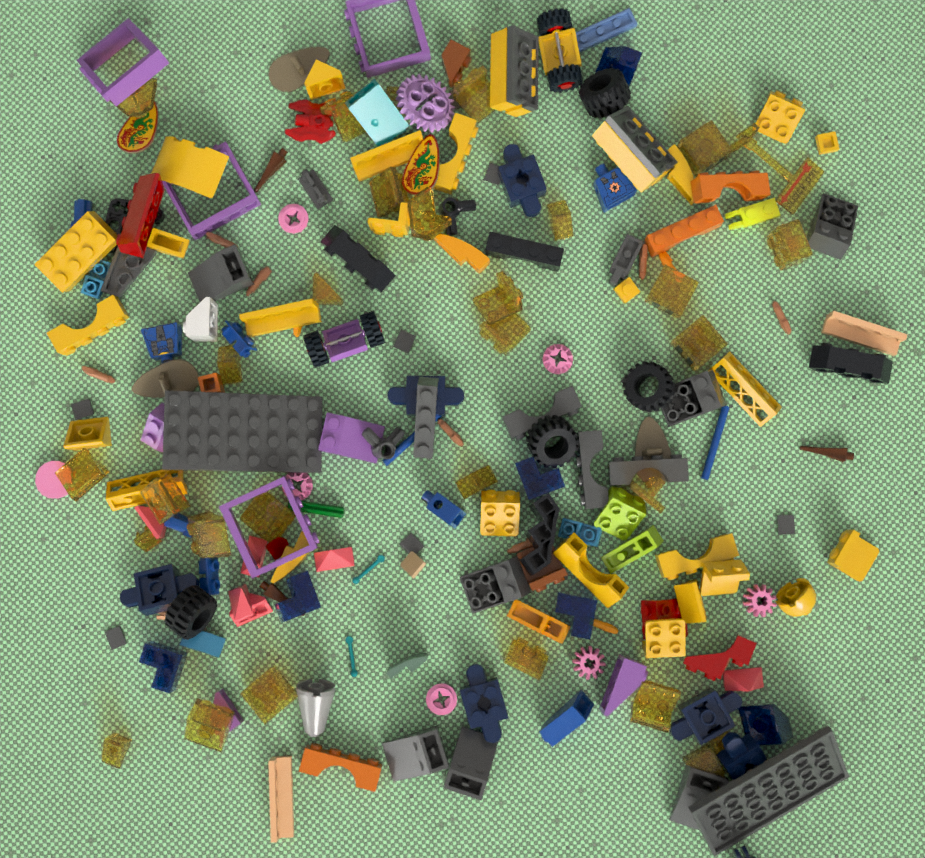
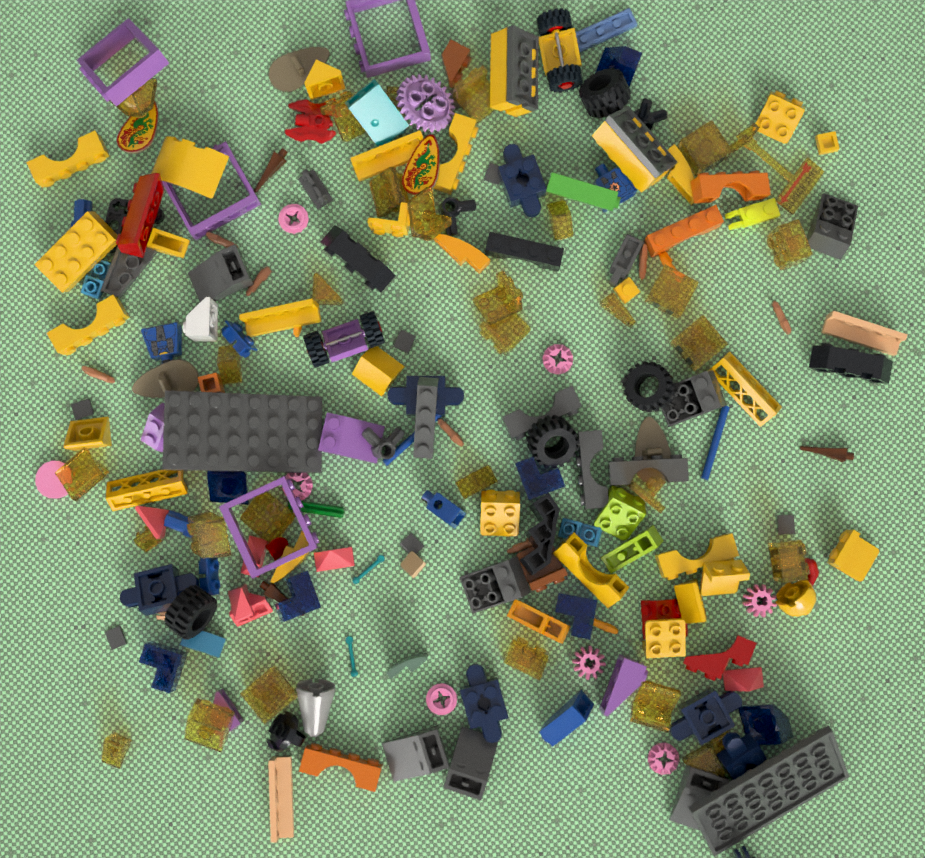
(89, 151): none -> yellow arch
(164, 498): clear yellow bracket -> none
(227, 486): none -> clear blue slope
(285, 732): none -> black tile
(377, 370): none -> yellow slope
(583, 192): none -> bright green slope
(616, 308): none -> clear yellow slope
(647, 117): none -> black axle
(658, 751): none -> bright pink gear
(788, 560): none -> clear yellow brick
(813, 570): none -> red arm

